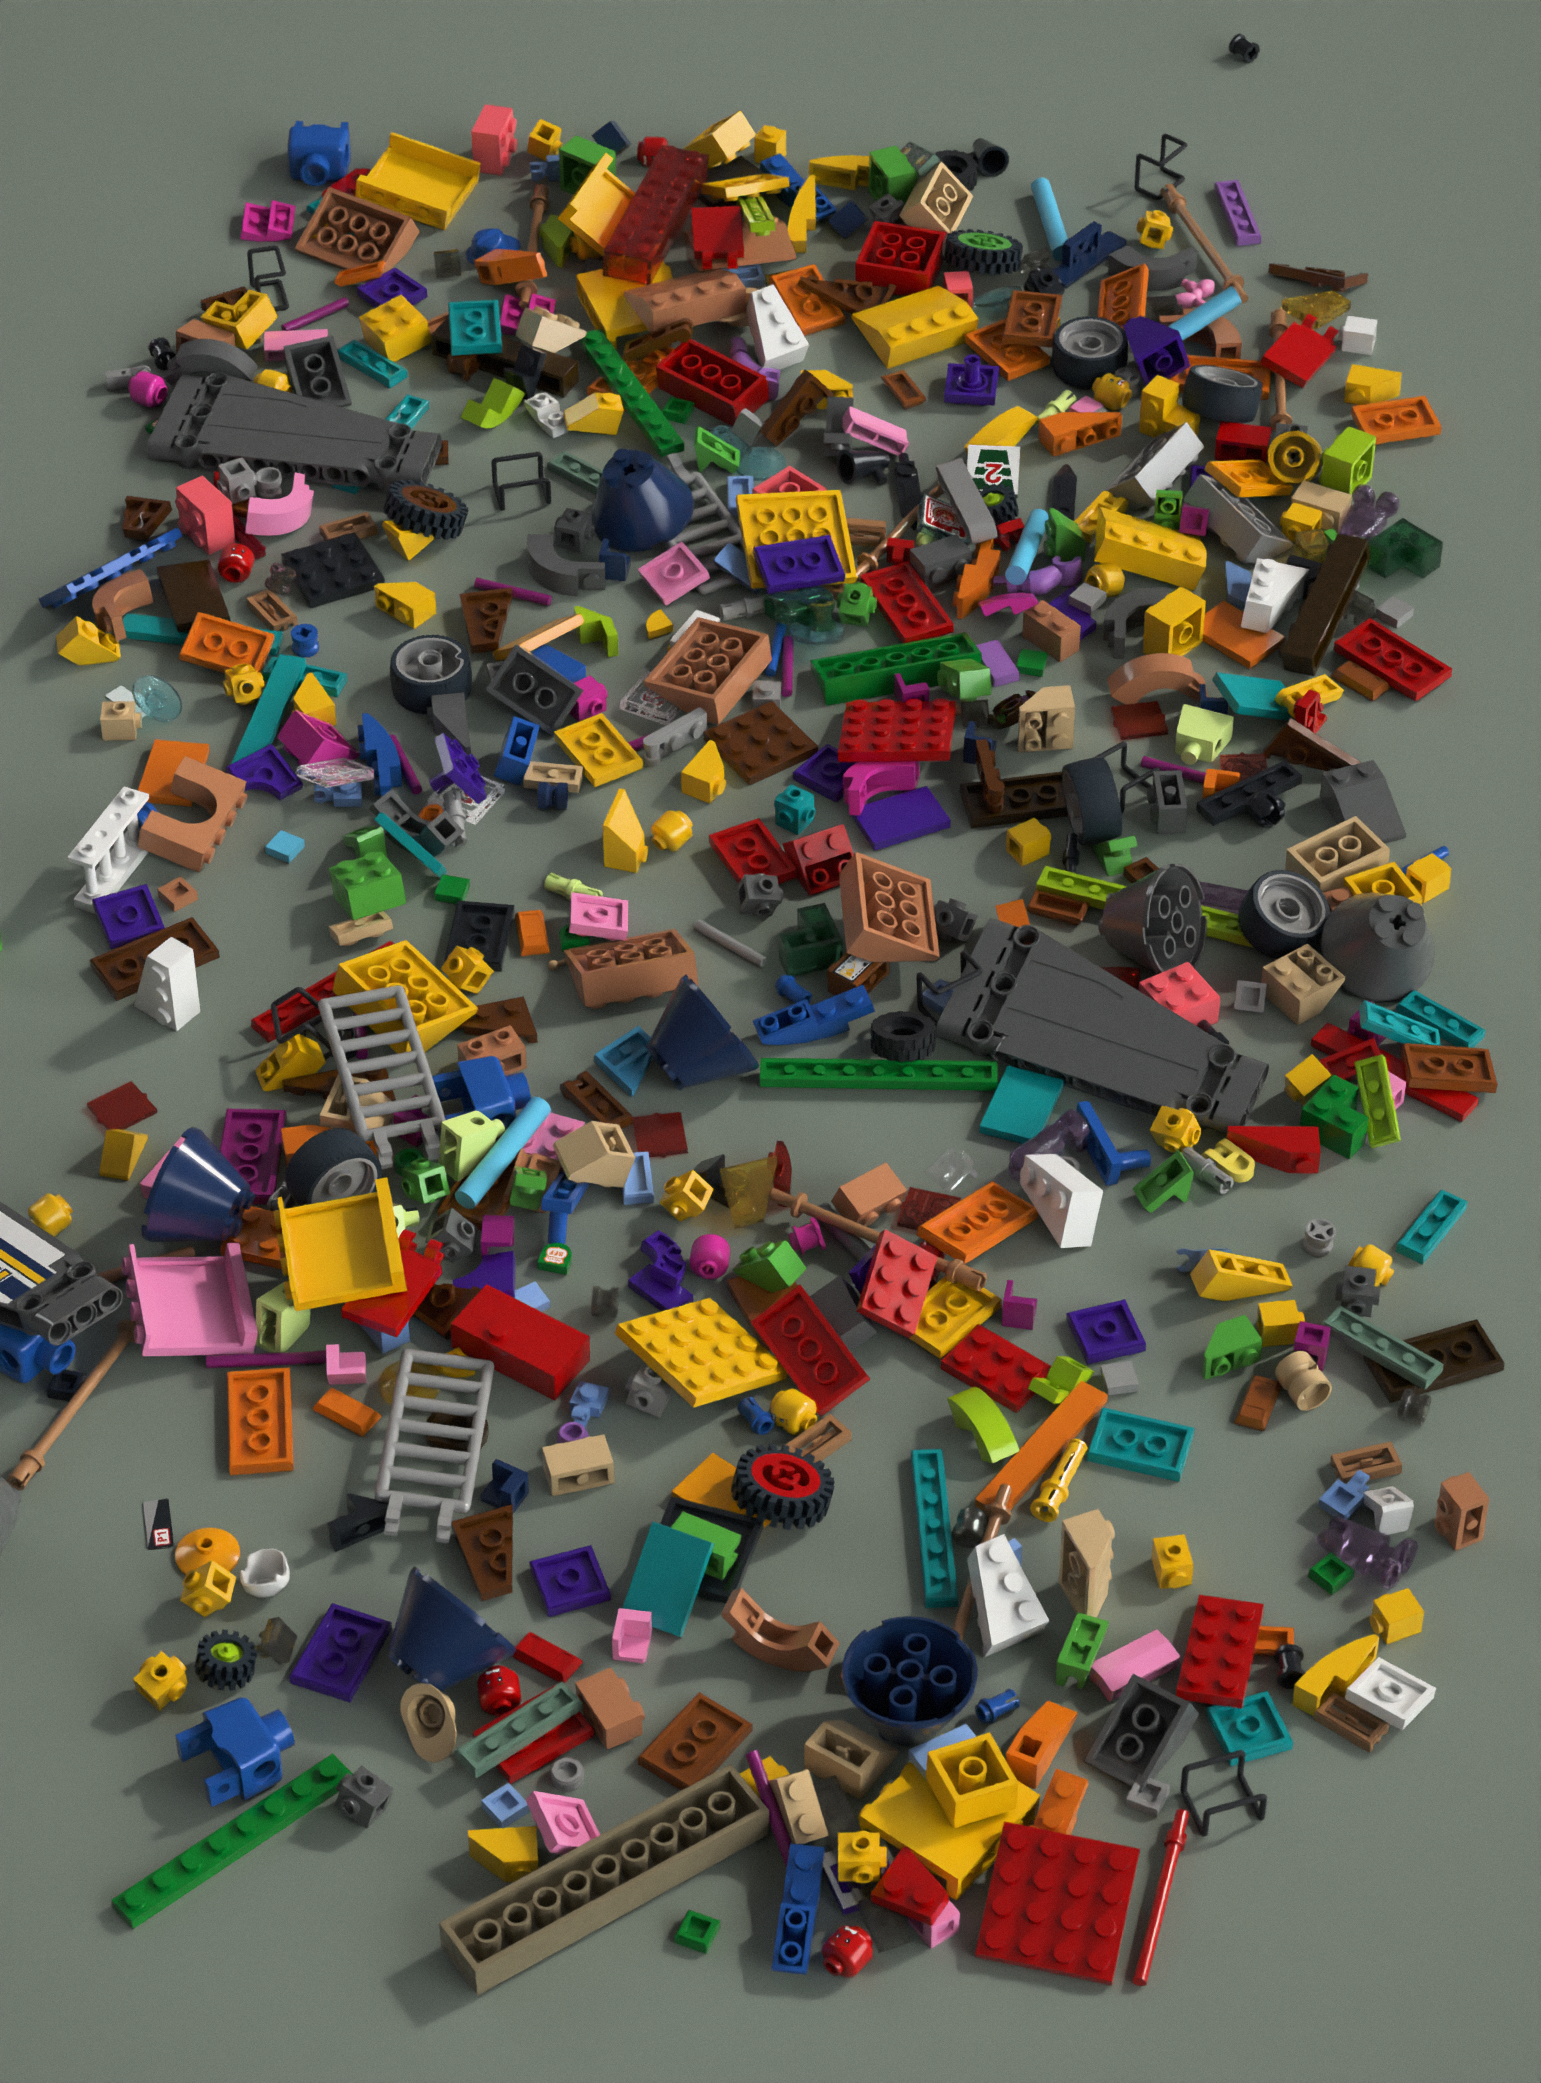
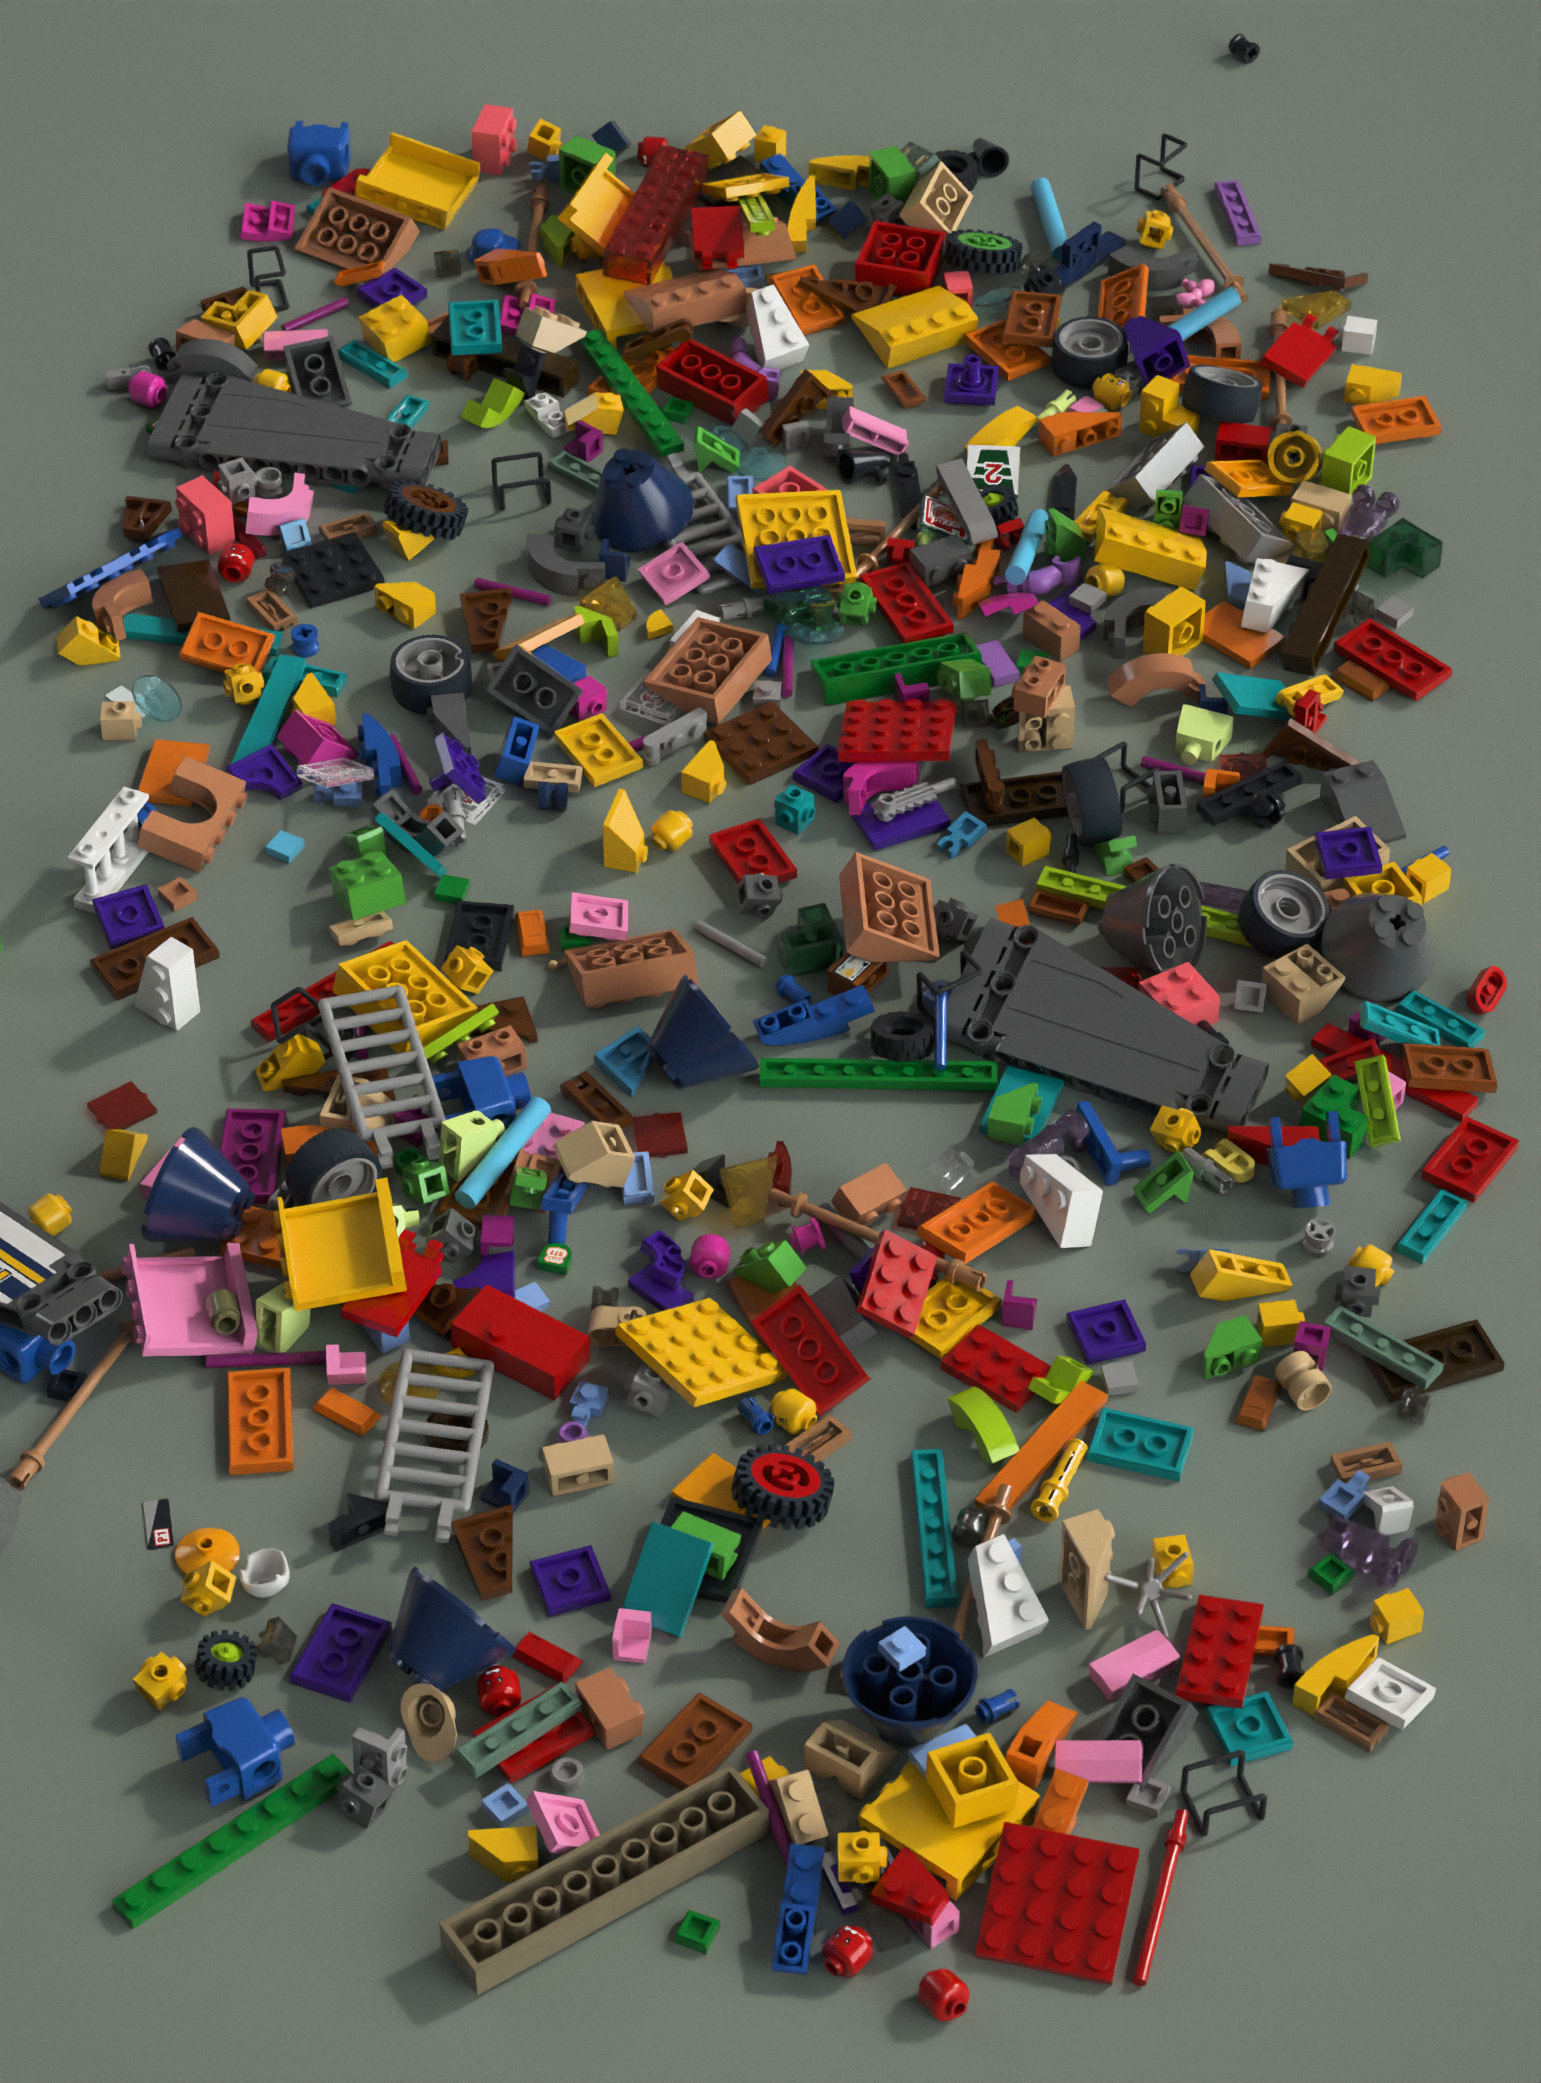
(223, 1311): none -> olive brick
(294, 534): none -> dark azure plate
(380, 1755): none -> light grey bracket
(482, 1020): none -> lime plate
(566, 886): yellowish green pin -> none
(587, 443): none -> magenta panel
(605, 1321): none -> tan piece
(611, 601): none -> clear yellow wing
(795, 435): none -> light grey tile
(820, 858): red slope -> none
(890, 805): none -> light grey piece
(901, 1648): none -> light blue plate
(940, 1031): none -> blue bar
(942, 1994): none -> red head
(962, 832): none -> dark azure plate
(970, 742): dark blue panel -> none
(1013, 1115): none -> bright green slope
(1039, 686): none -> nougat brick
(1080, 1649): bright green hinge -> none
(1101, 1760): none -> bright pink piece
(1139, 720): clear red piece -> none
(1151, 1589): none -> light grey plant
(1308, 1164): none -> blue piece
(1348, 853): none -> dark purple tile
(1470, 1159): none -> red plate
(1486, 990): none -> red plate

